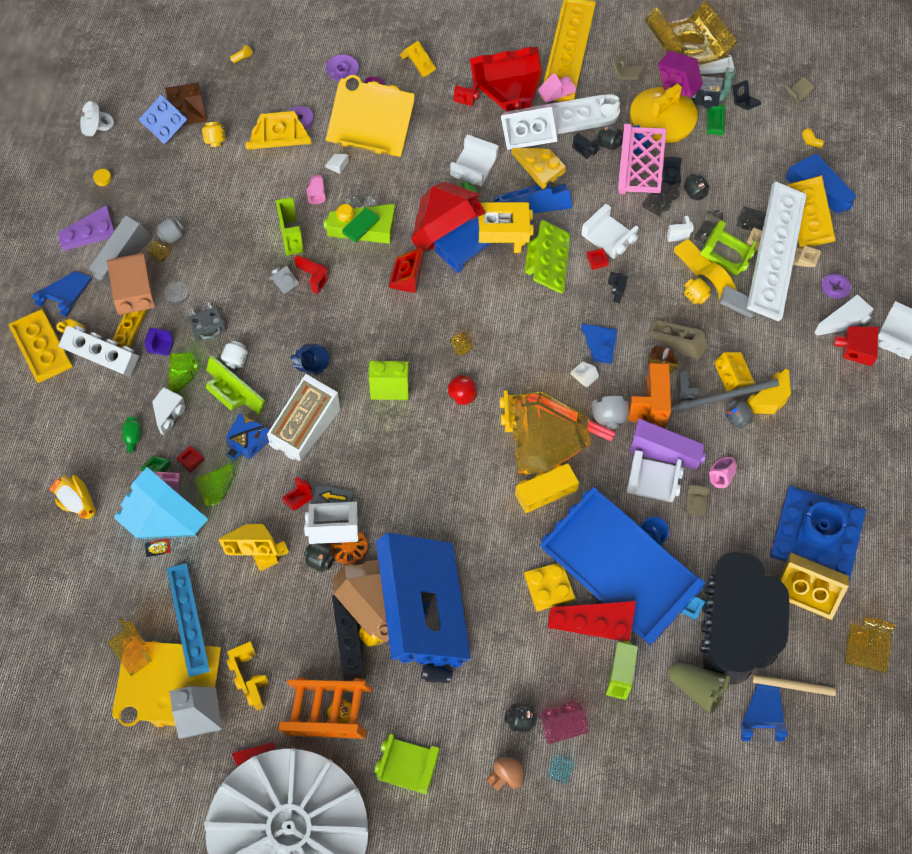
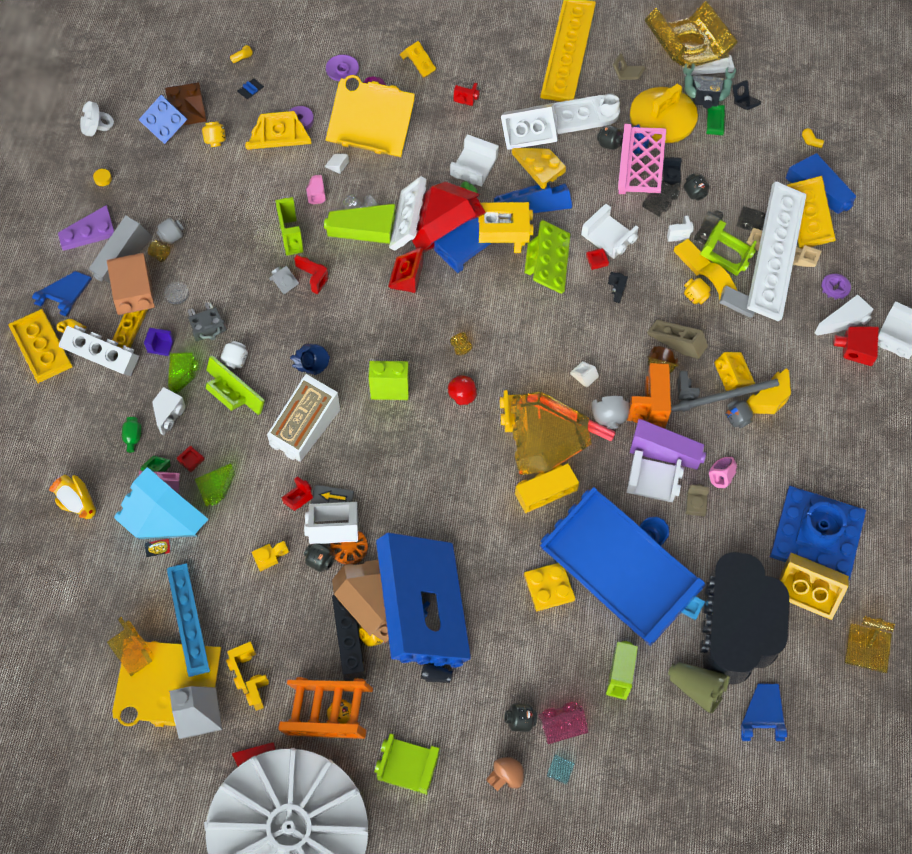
(246, 438): blue torso -> none
(249, 540): yellow slope -> none
(250, 88): none -> black piece
(345, 212): yellow piece -> none
(360, 225): green tile -> none
(408, 213): none -> white plate
(508, 77): red panel -> none
(556, 88): bright pink slope -> none
(584, 147): black bracket -> none
(597, 620): red wing -> none
(600, 342): blue wing -> none
(680, 69): magenta brick -> none
(793, 685): tan bar -> none
(799, 90): dark tan bracket -> none

